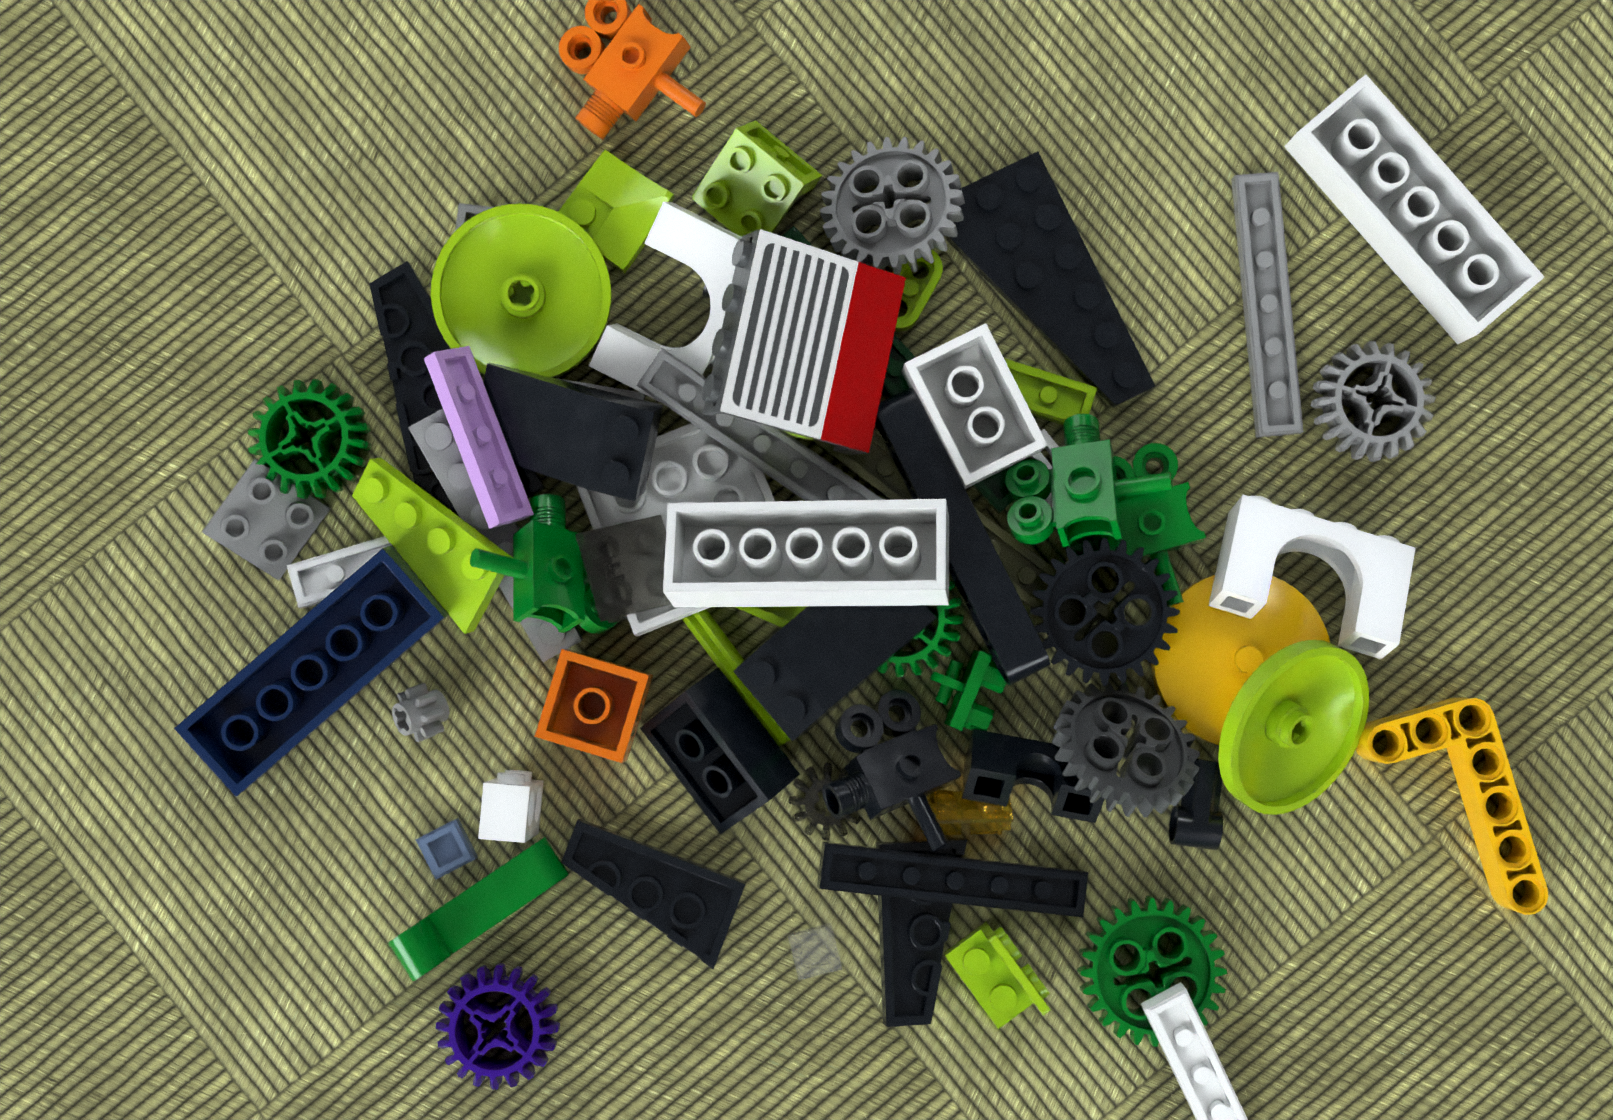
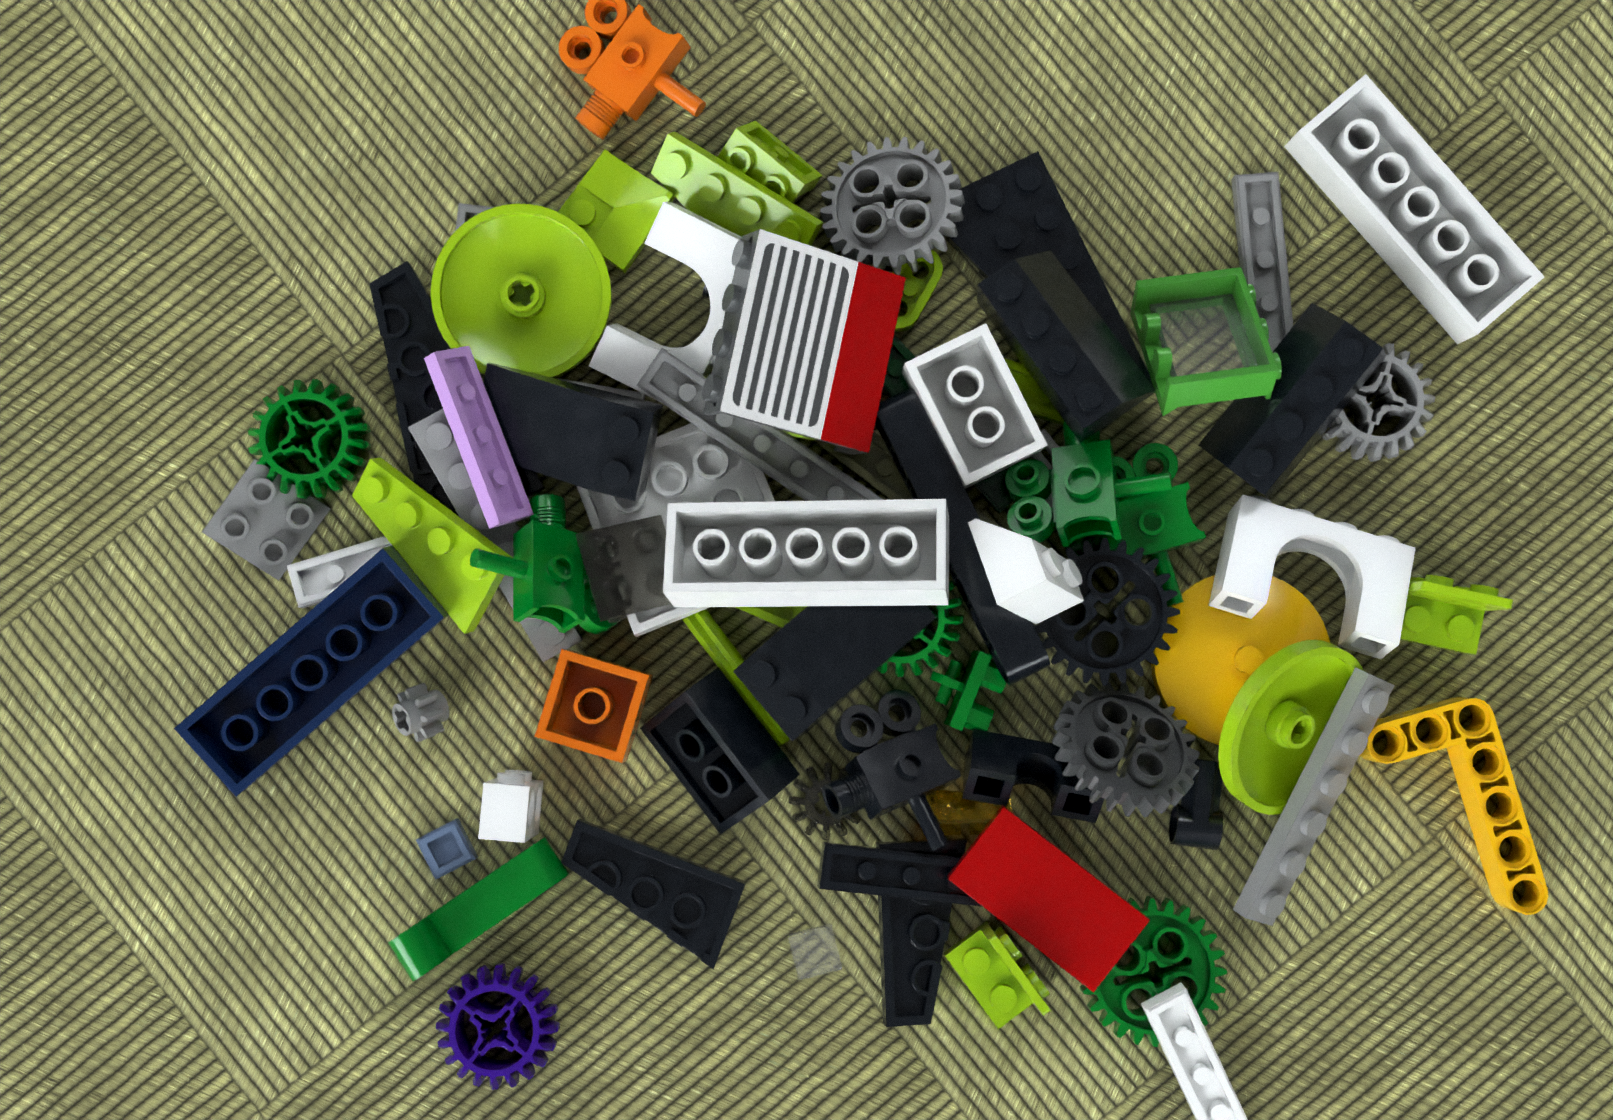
(728, 195): none -> lime wing
(1025, 573): none -> white slope
(1048, 898): none -> red tile
(1063, 342): none -> black slope
(1203, 338): none -> bright green window
(1313, 797): none -> light grey plate
(1321, 372): none -> black slope
(1447, 614): none -> lime bracket

